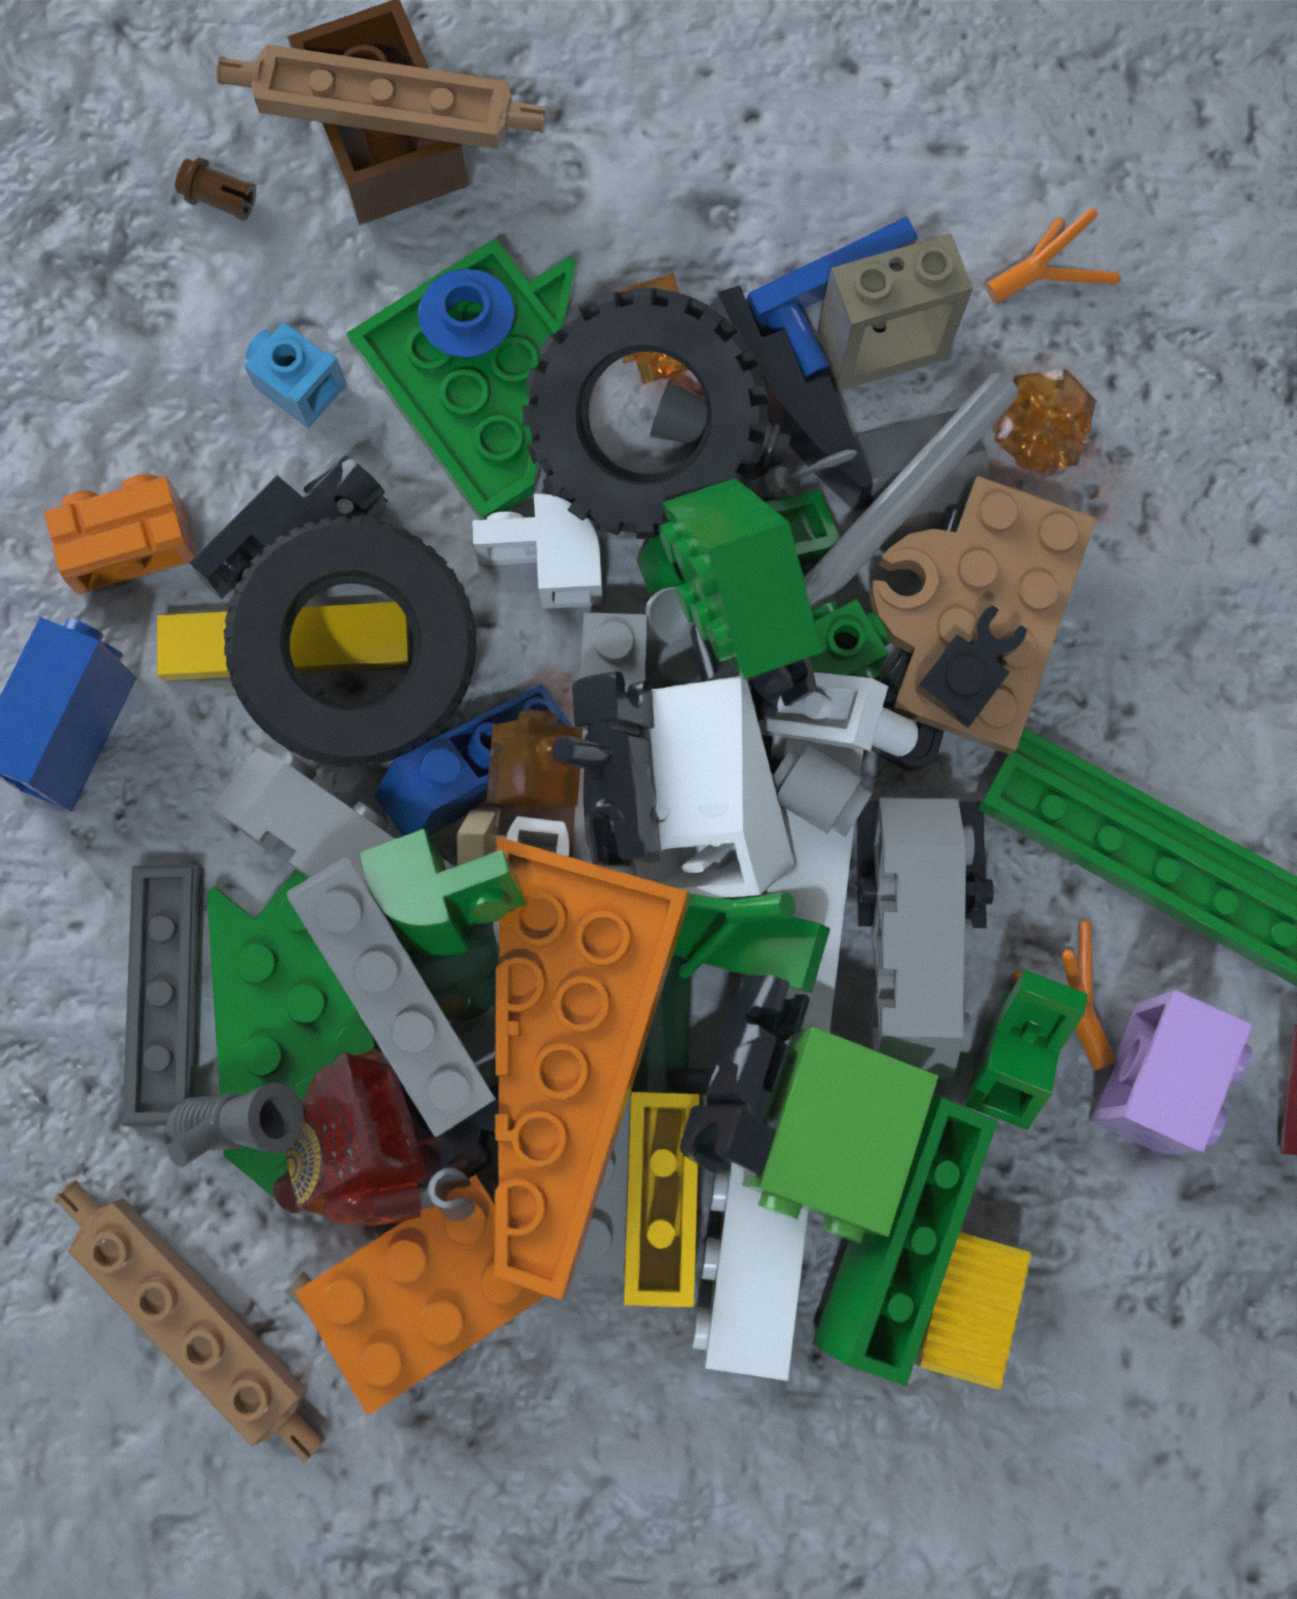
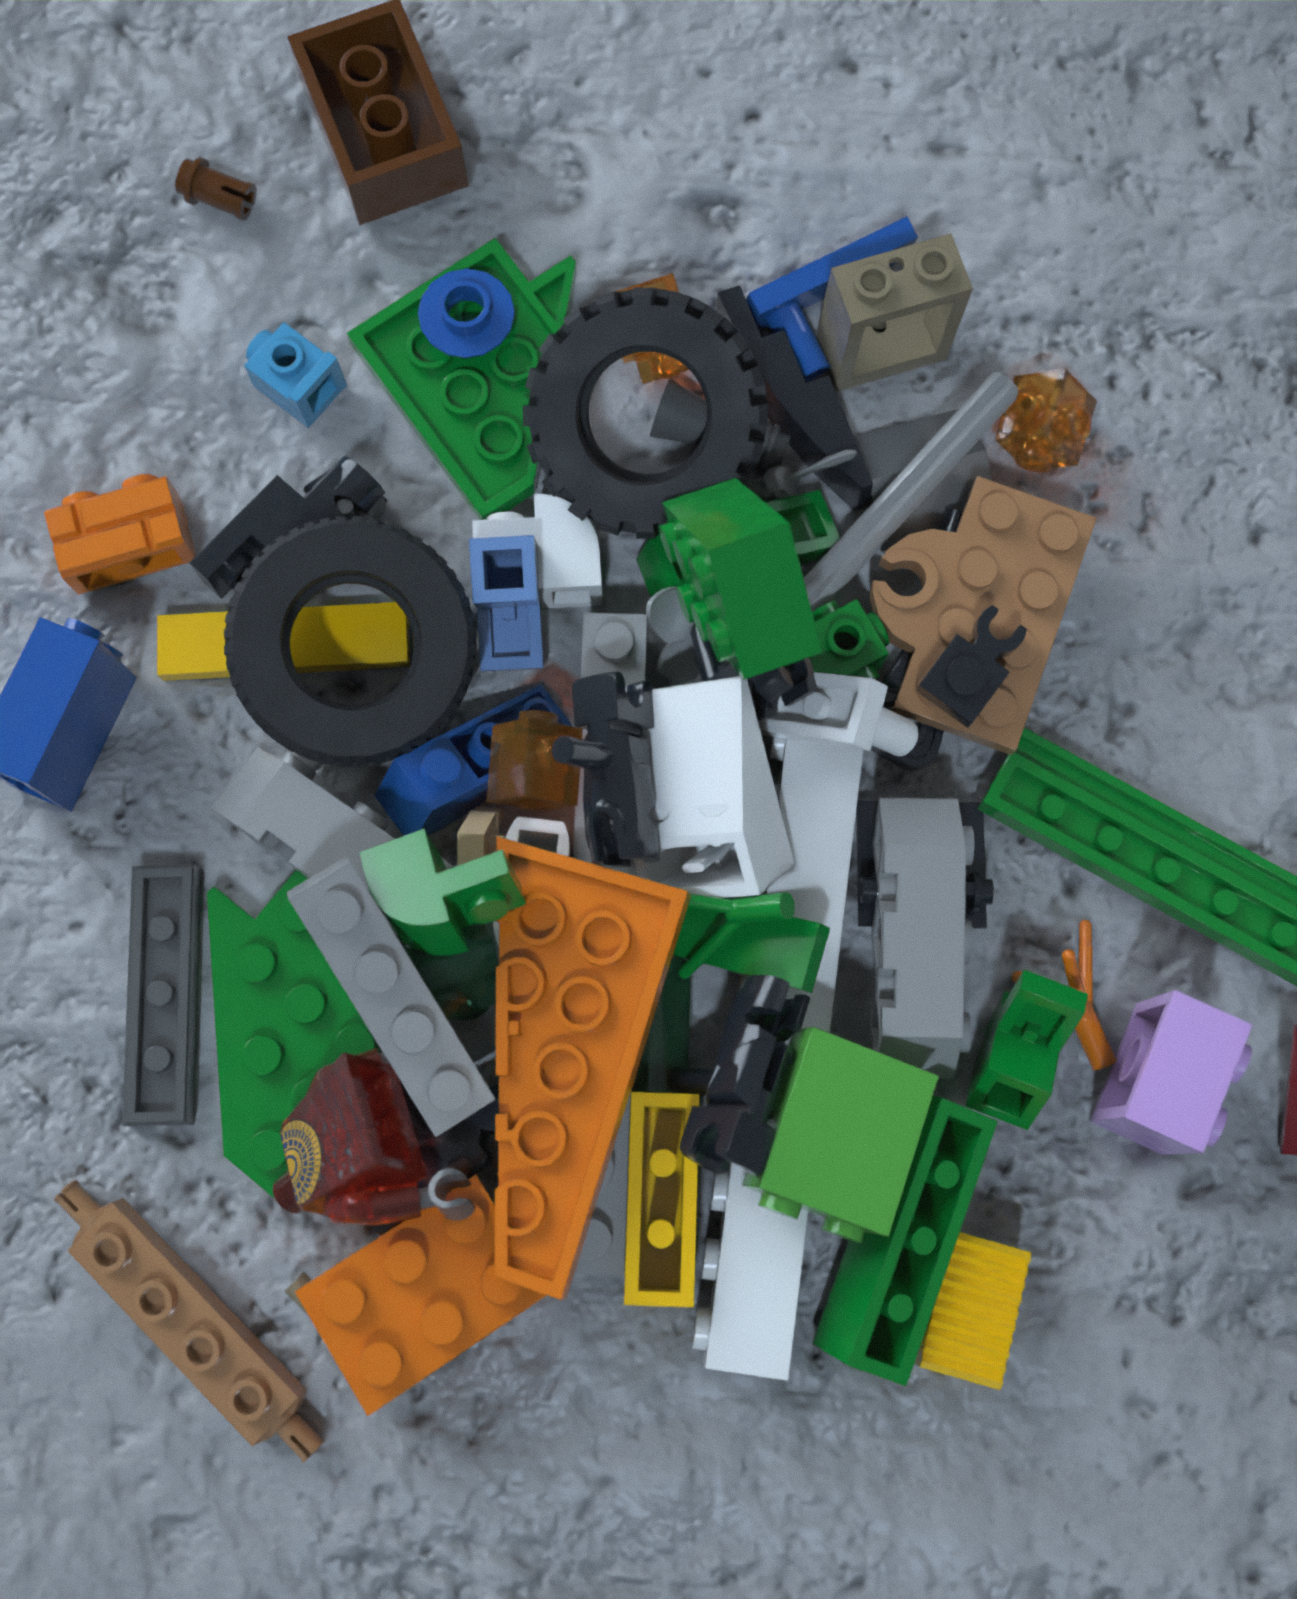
(259, 1119): dark grey piece -> none
(381, 96): medium nougat plate -> none
(507, 602): none -> medium blue brick
(820, 790): light grey brick -> none
(1035, 266): orange plant -> none

